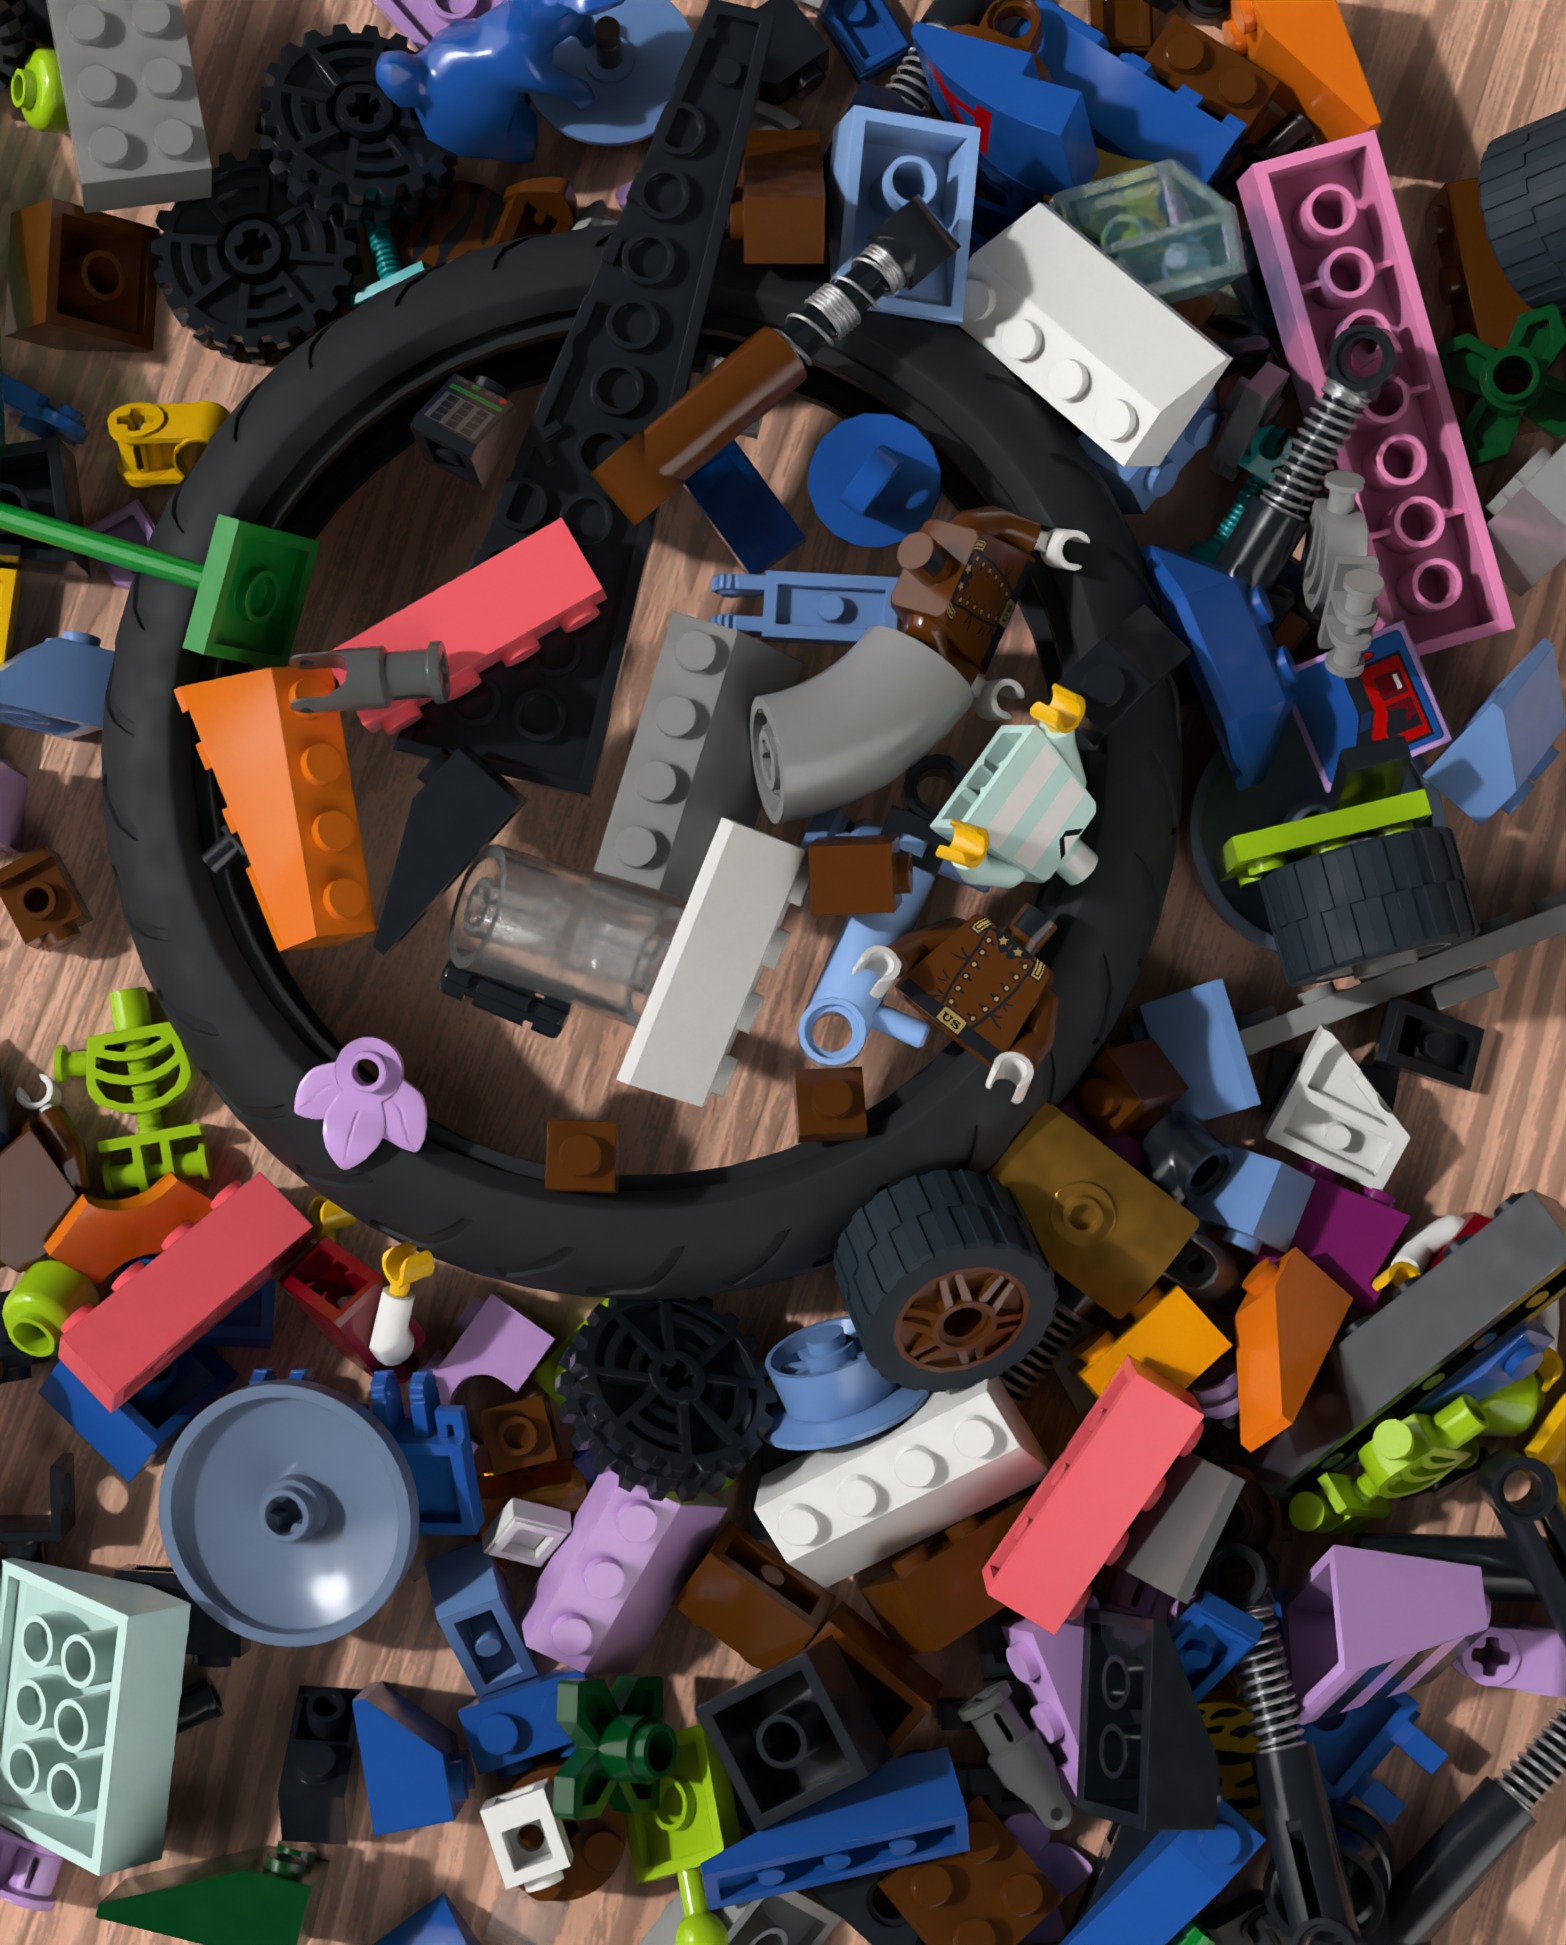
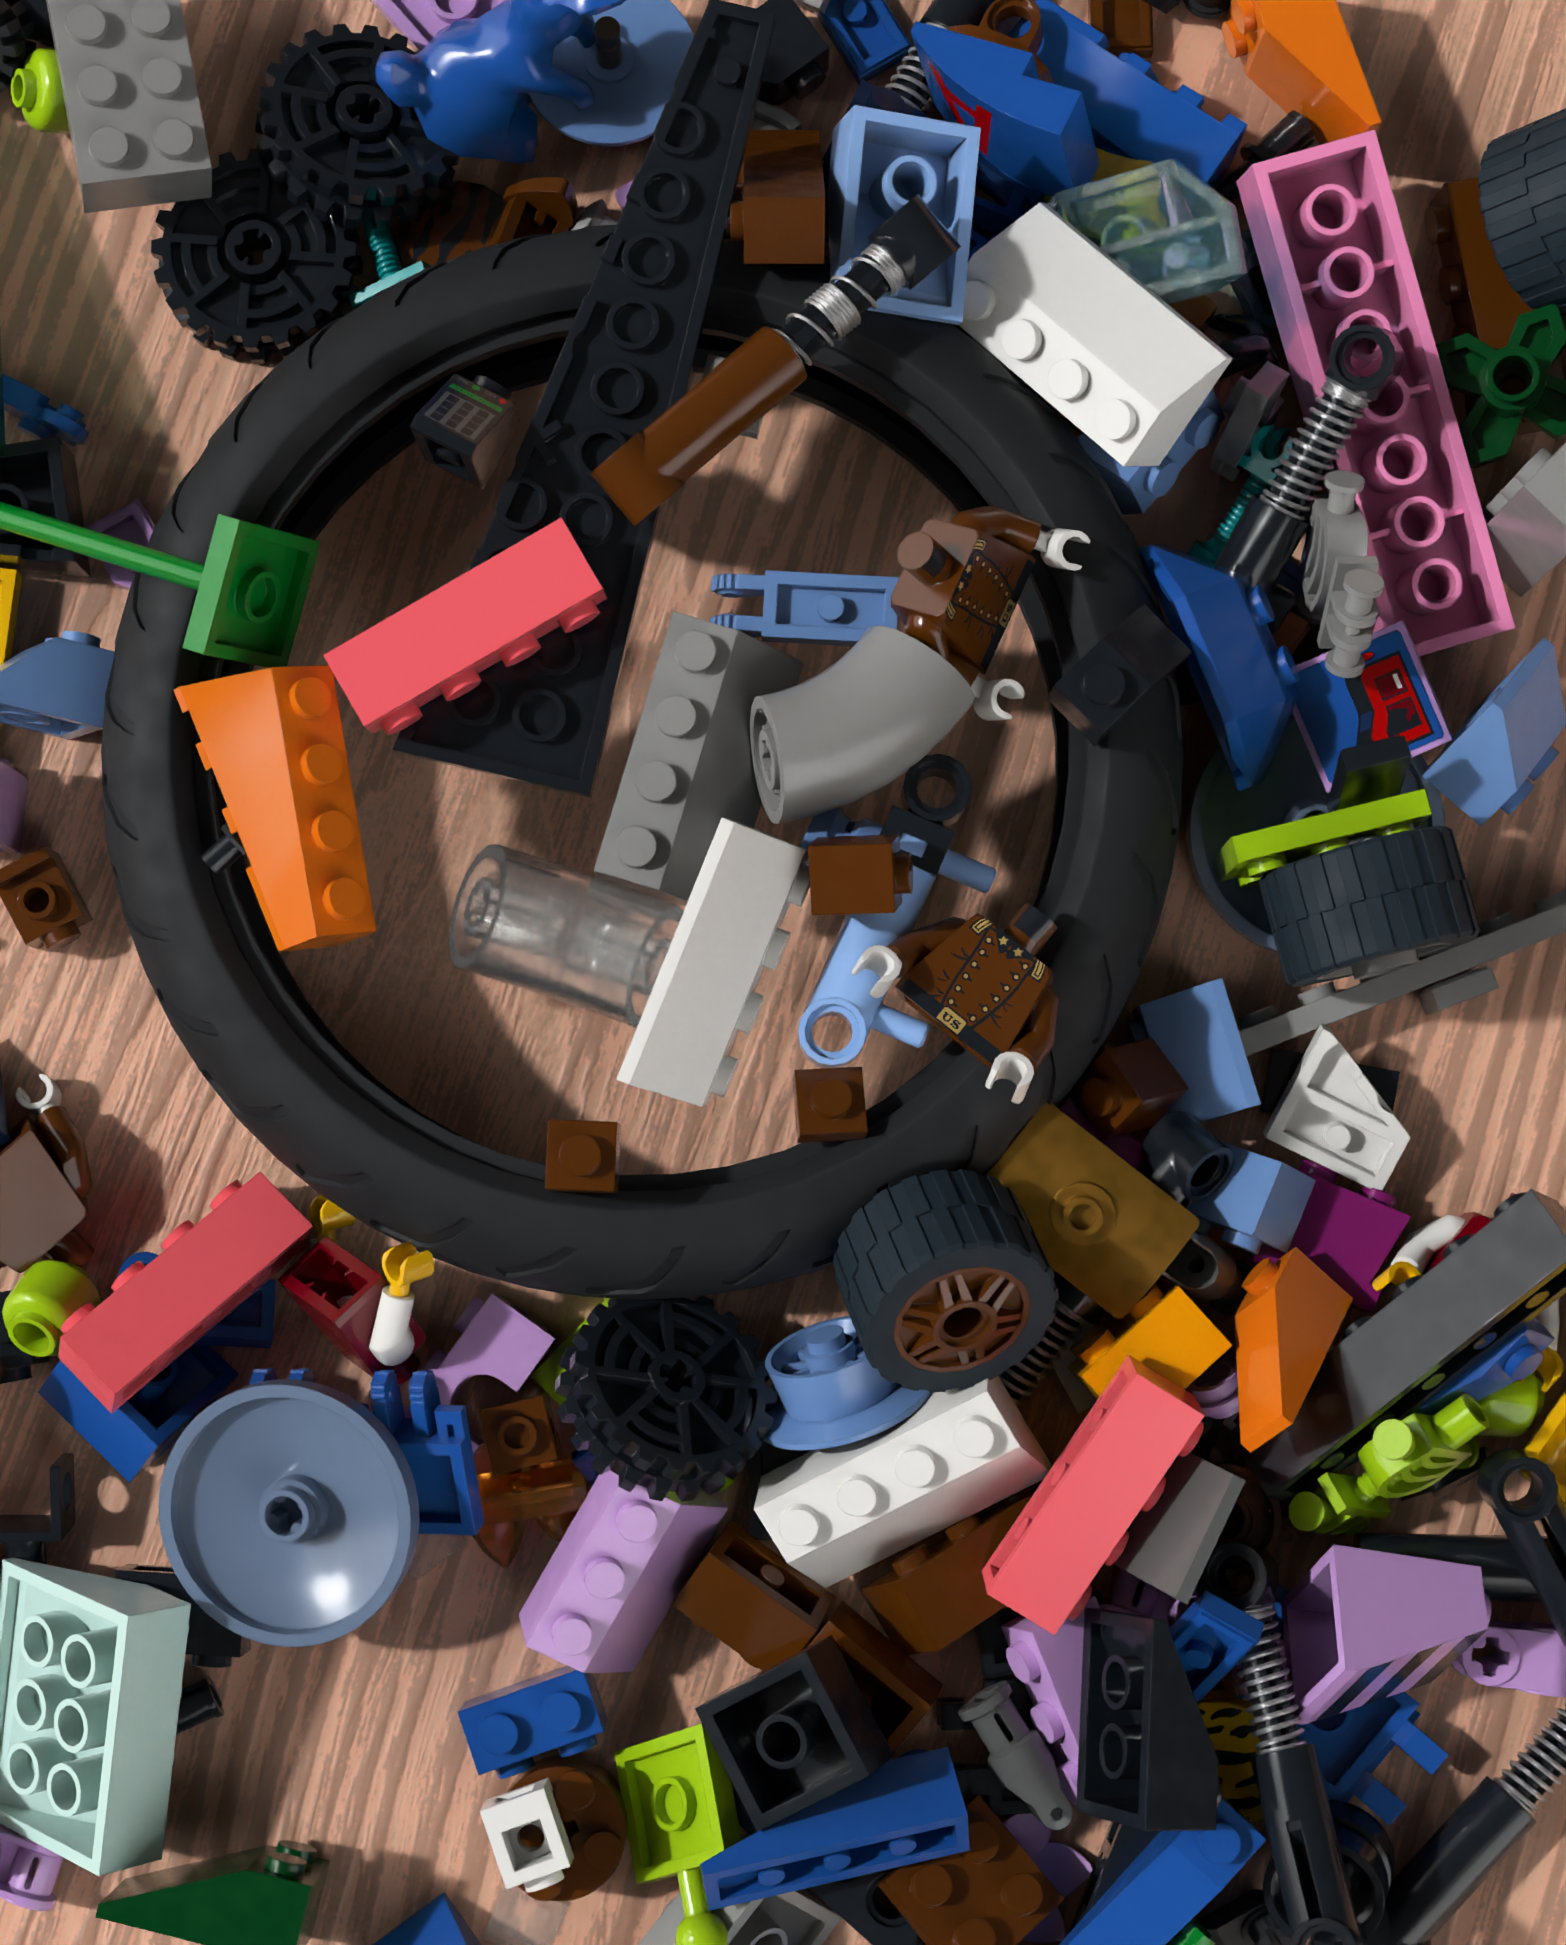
(80, 279): reddish brown slope -> none
(108, 1233): orange tile -> none
(134, 1031): lime piece -> none
(167, 441): yellow piece -> none
(320, 1767): black slope -> none
(363, 1112): lavender plate -> none
(377, 677): dark grey piece -> none
(408, 1762): blue slope -> none
(445, 829): black slope -> none
(479, 1618): medium blue slope -> none
(506, 1000): black axle -> none
(526, 1532): white tile -> none
(618, 1746): dark green plant -> none
(744, 510): clear blue tile -> none
(874, 479): blue tile -> none
(1023, 803): torso -> none
(1214, 71): reddish brown brick -> none
(1427, 1044): black slope -> none

